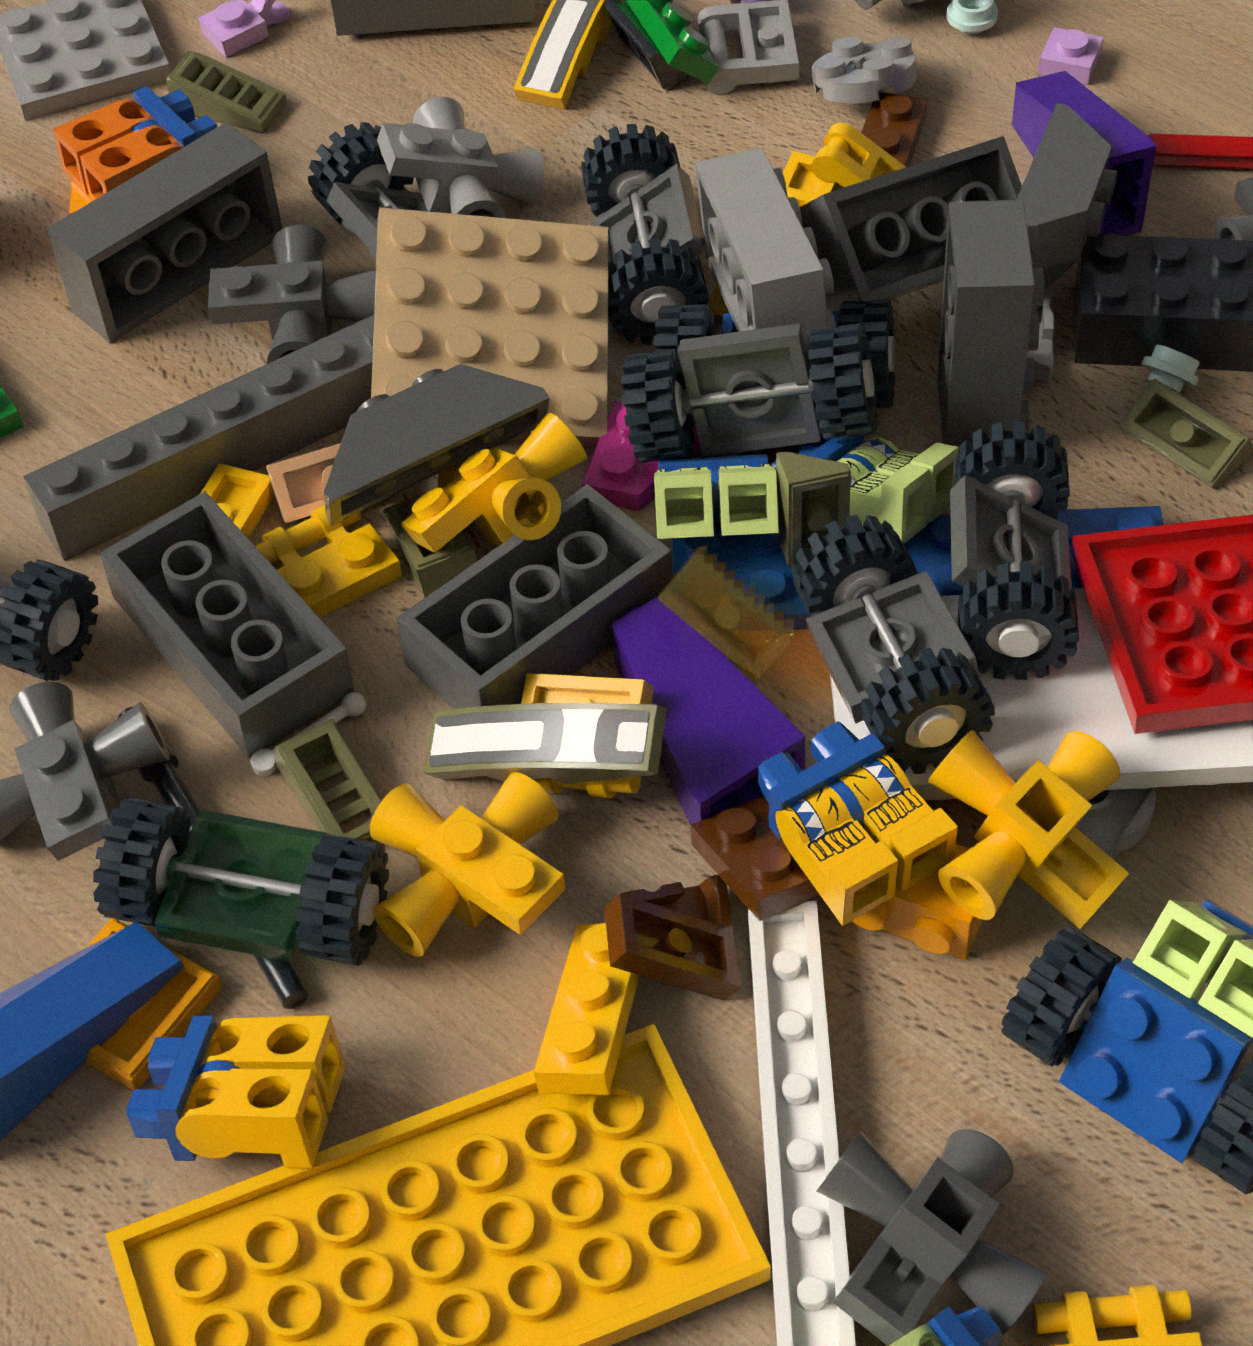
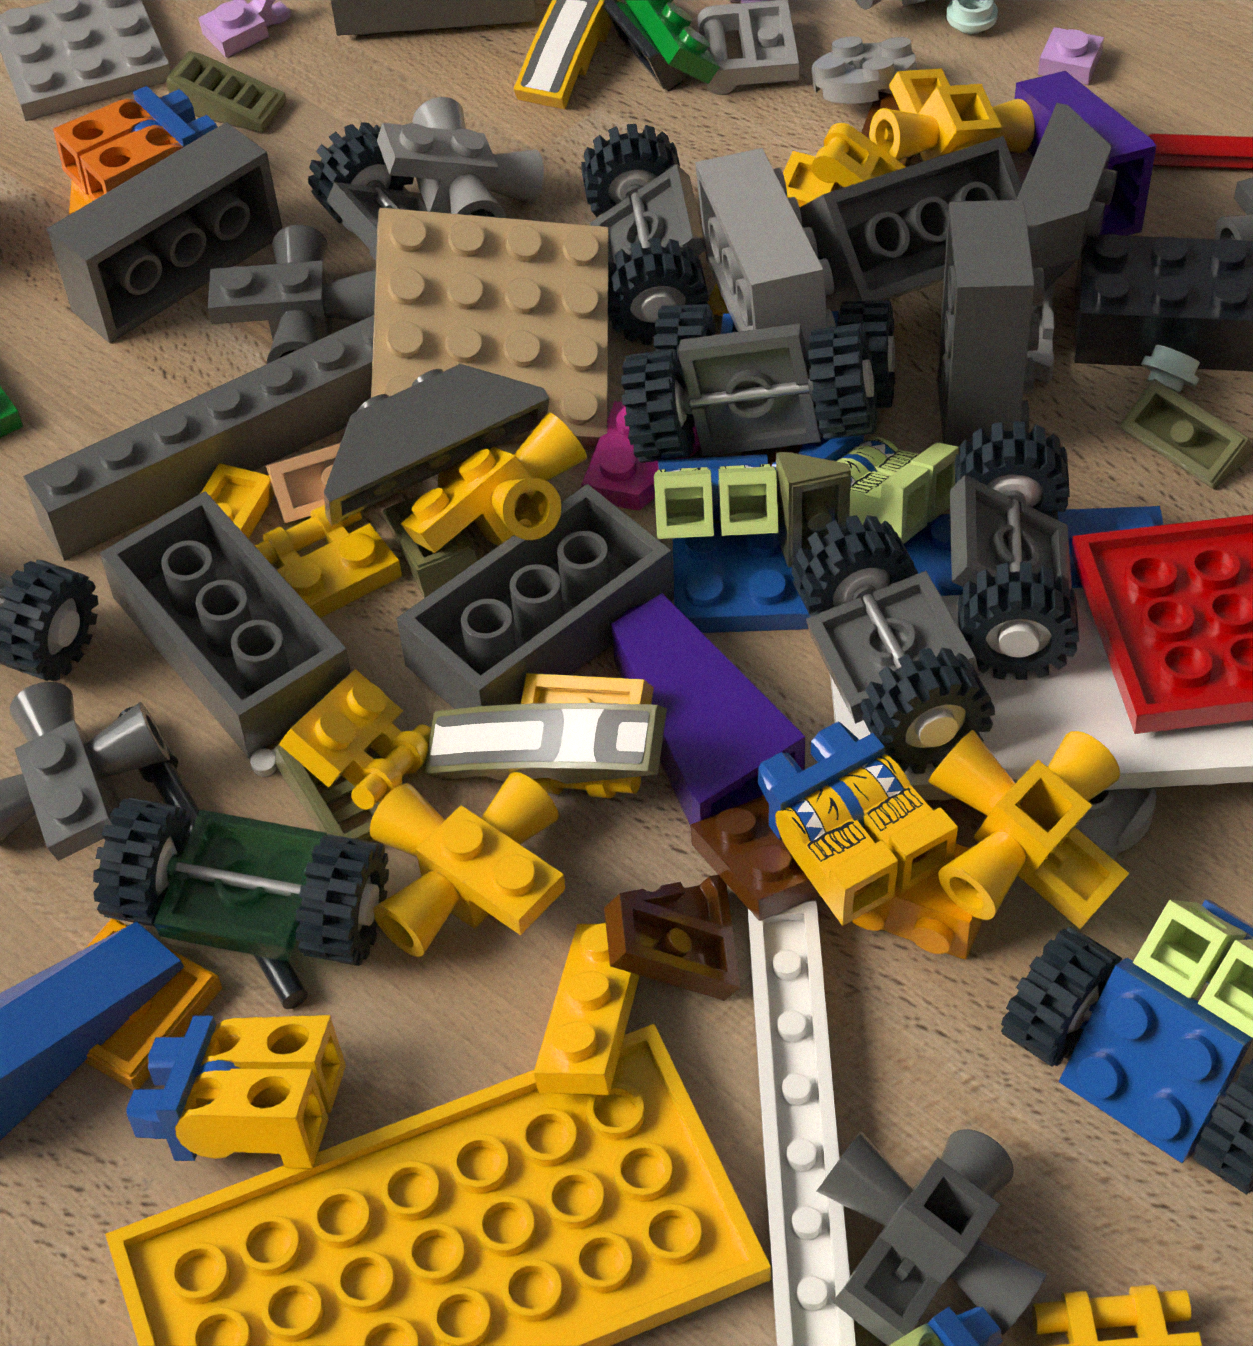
(343, 727): none -> yellow plate
(728, 612): clear yellow brick -> none
(946, 118): none -> yellow brick

